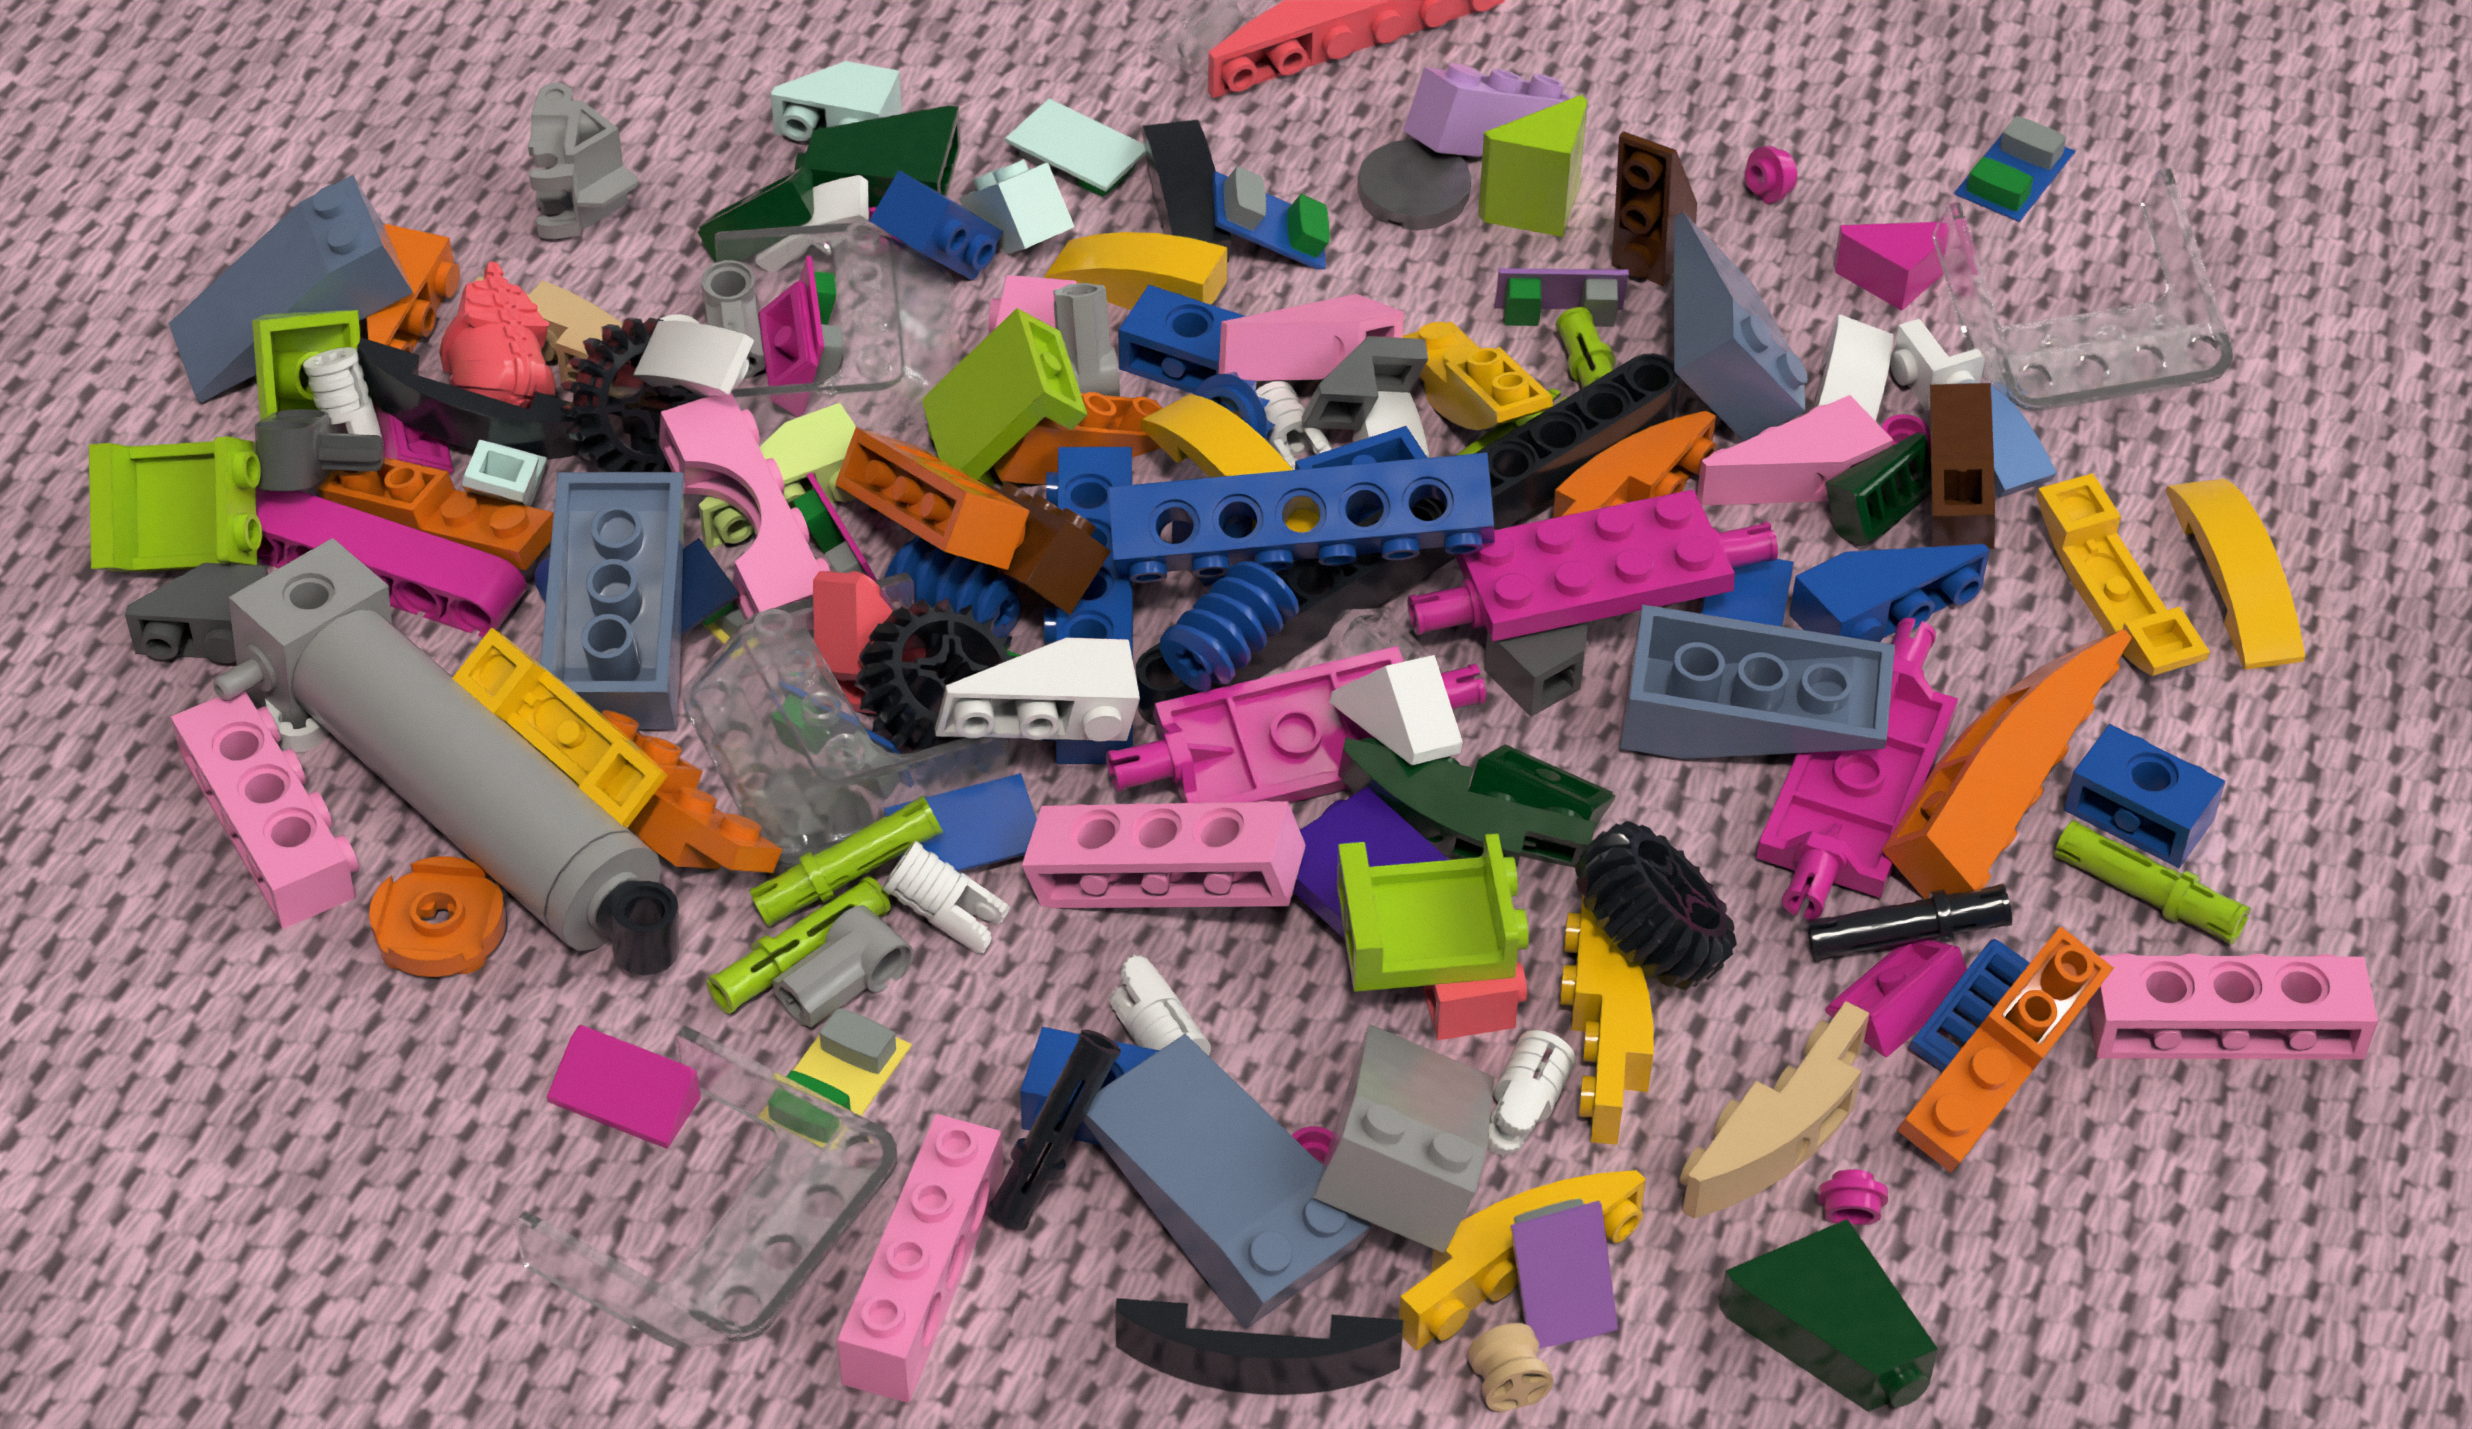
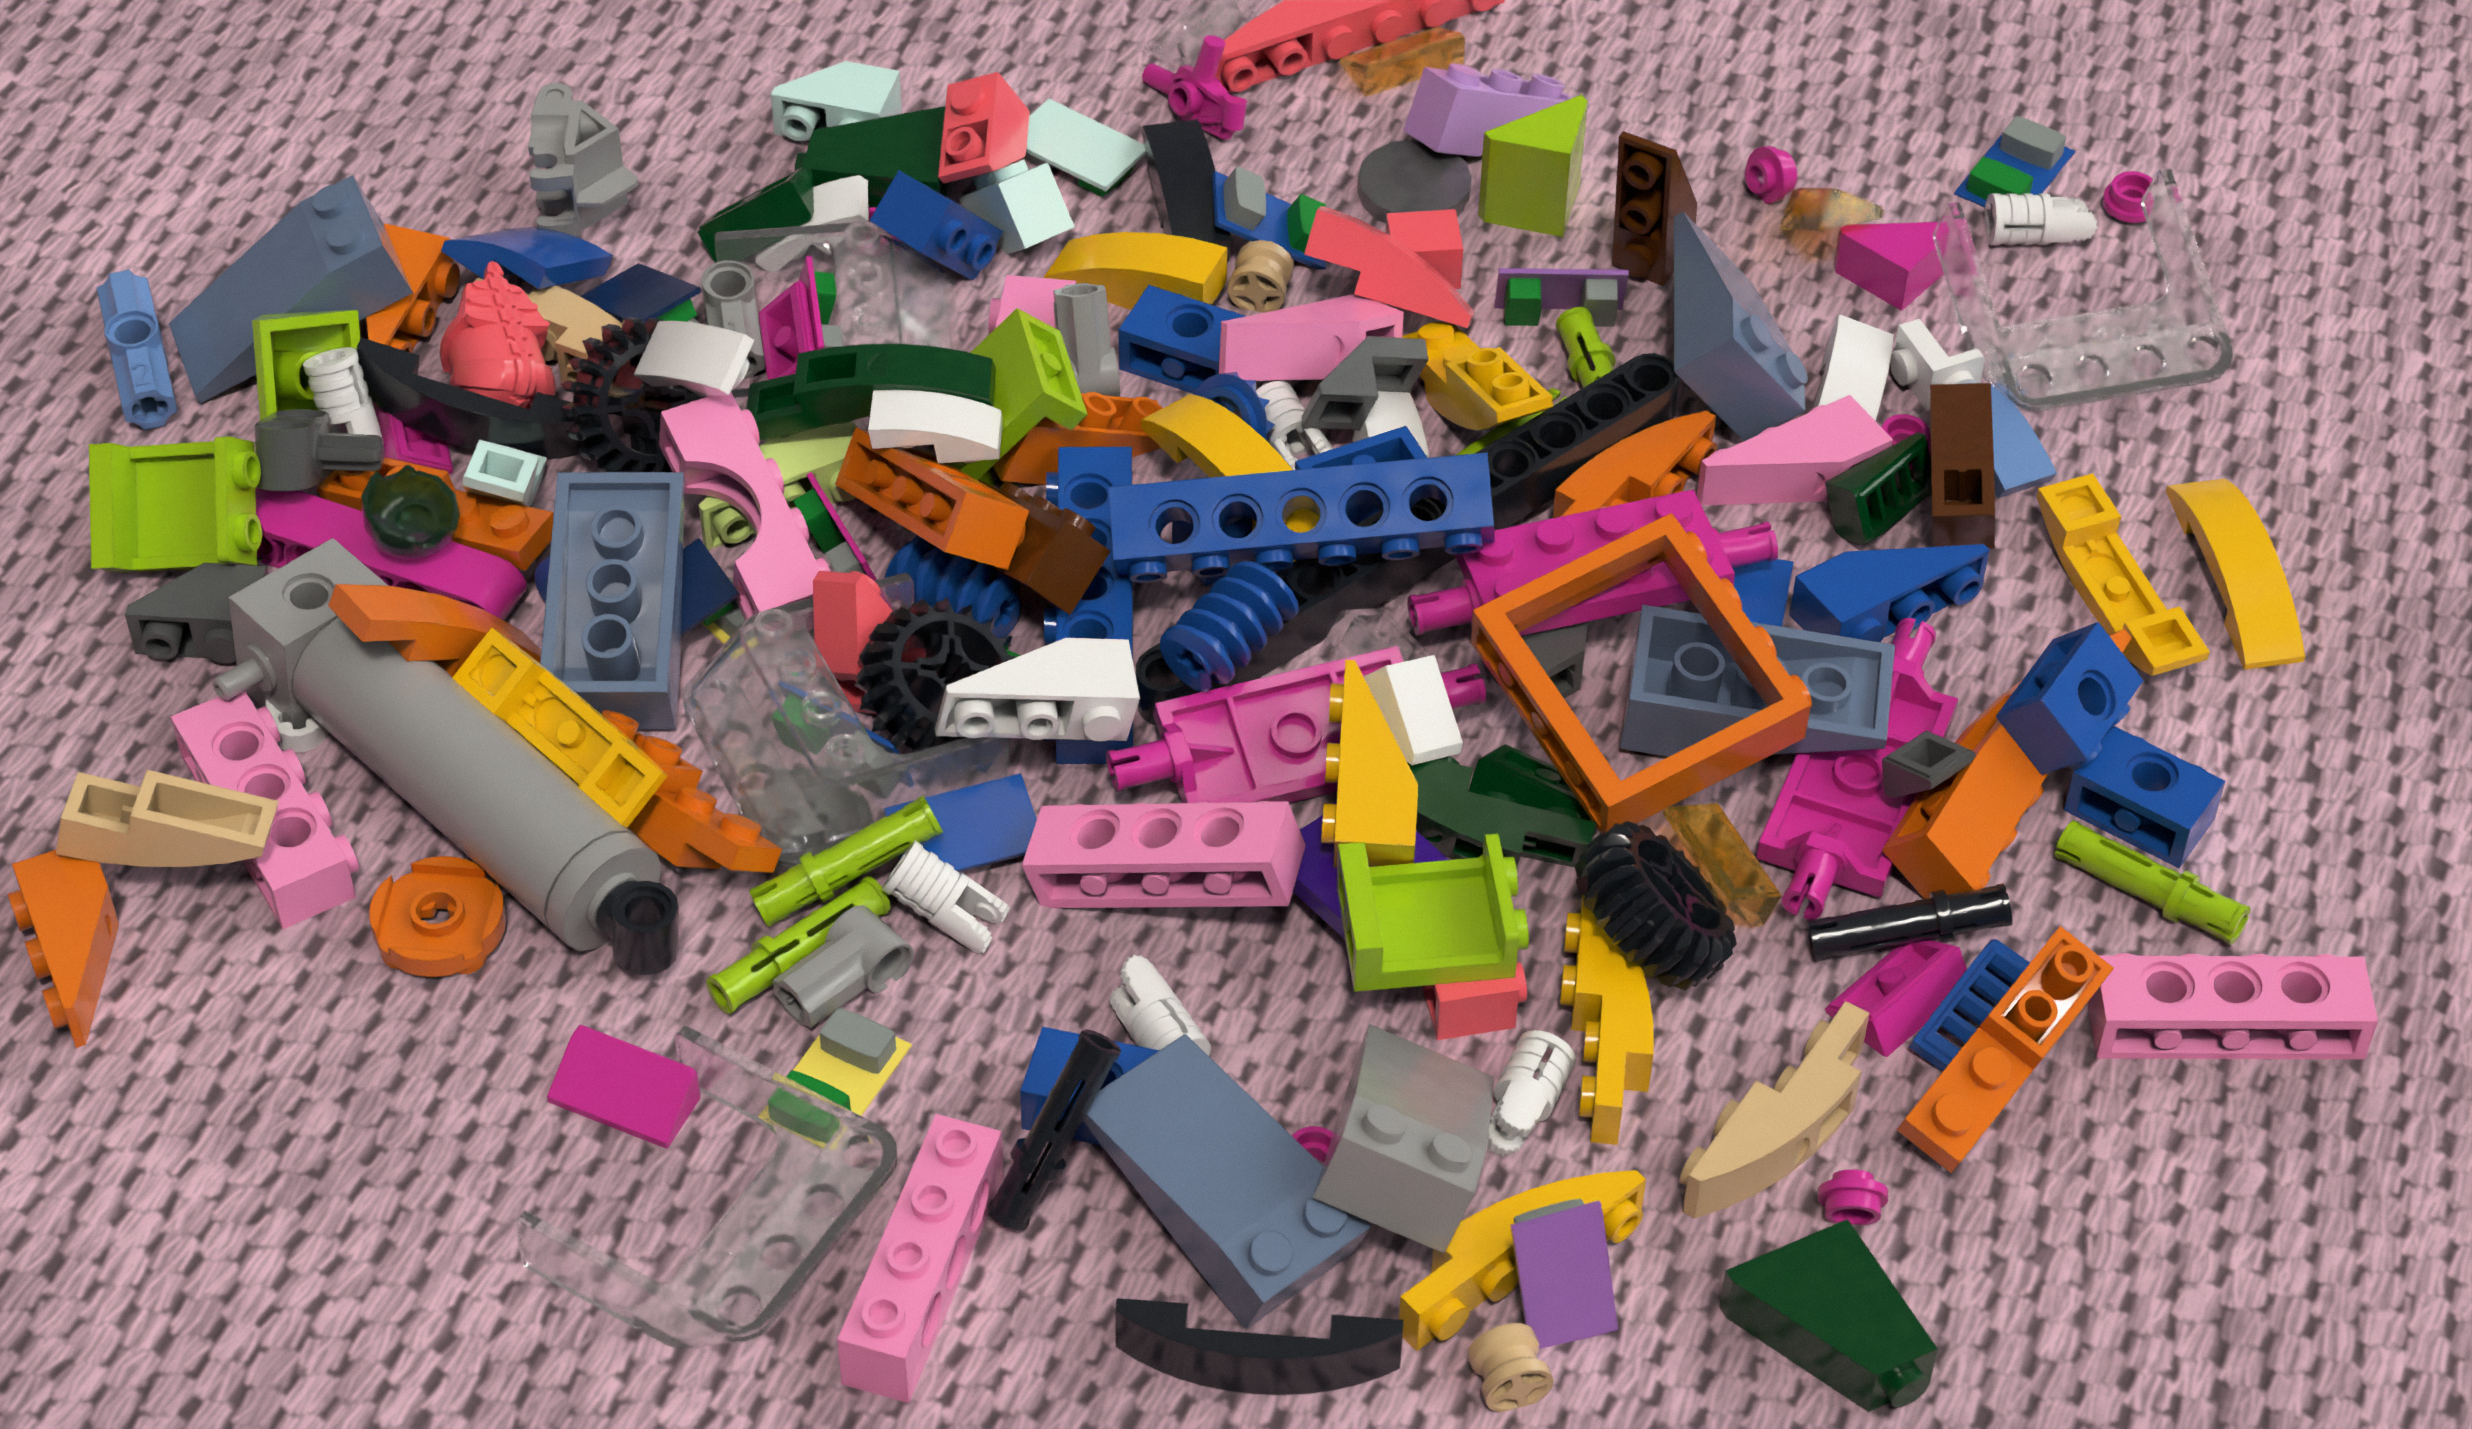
(74, 933): none -> orange slope
(136, 350): none -> medium blue piece
(162, 822): none -> tan slope
(409, 513): none -> clear green hair
(421, 623): none -> orange slope
(534, 254): none -> blue slope
(644, 295): none -> dark blue piece
(839, 384): none -> dark green slope
(955, 425): none -> white slope
(981, 128): none -> coral slope
(1198, 93): none -> dark pink piece
(1260, 276): none -> tan wheel
(1373, 778): none -> yellow slope
(1387, 267): none -> coral slope
(1404, 59): none -> clear yellow slope
(1433, 237): none -> coral brick
(1558, 729): none -> orange window
(1725, 860): none -> clear yellow slope
(1826, 209): none -> clear yellow slope
(1923, 764): none -> dark grey slope
(2036, 219): none -> white hinge
(2070, 700): none -> blue brick
(2124, 196): none -> dark pink plate

